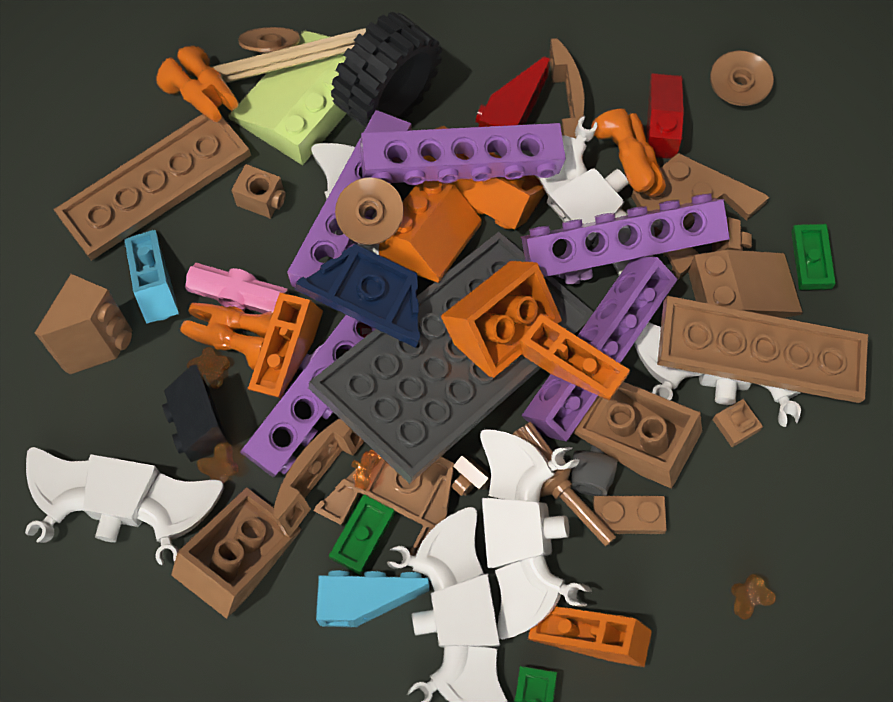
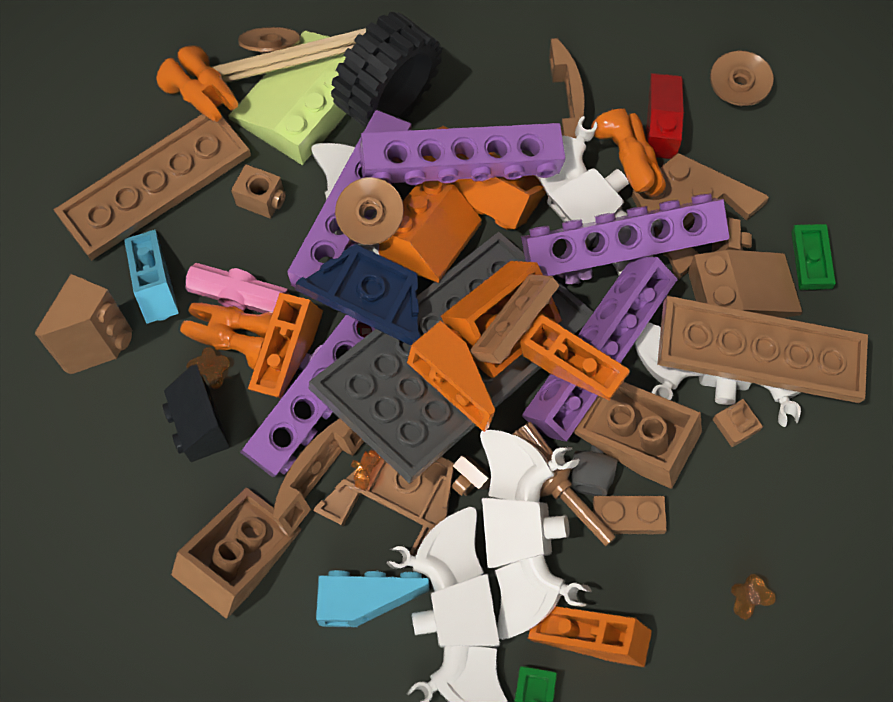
(117, 495): white torso -> none
(220, 465): clear orange piece -> none
(362, 534): green plate -> none
(450, 368): none -> orange slope
(514, 319): none -> medium nougat plate
(516, 99): red slope -> none

